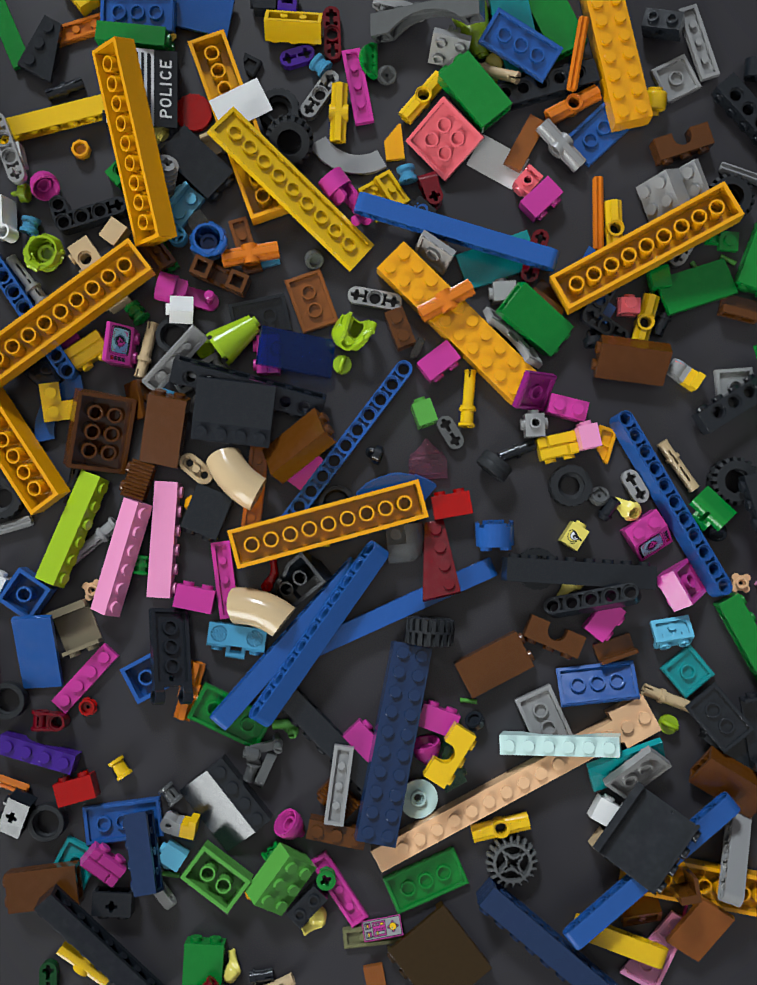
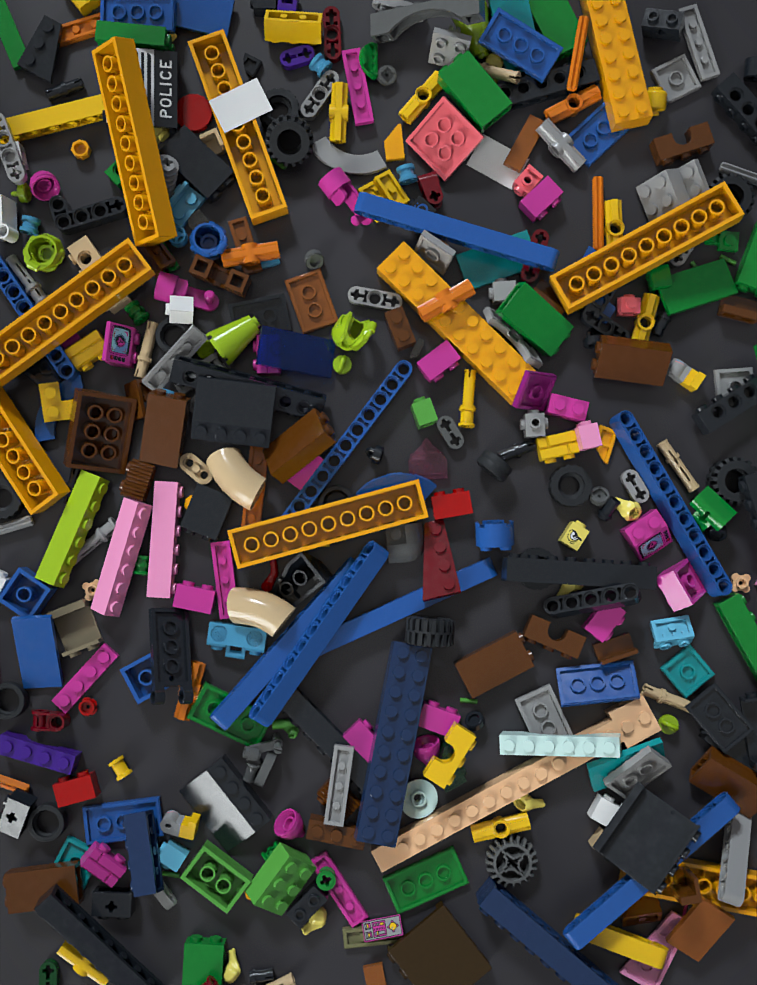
(114, 232): tan panel -> none
(170, 794): dark grey bush -> none
(290, 188): yellow plate -> none
(528, 803): none -> light yellow animal

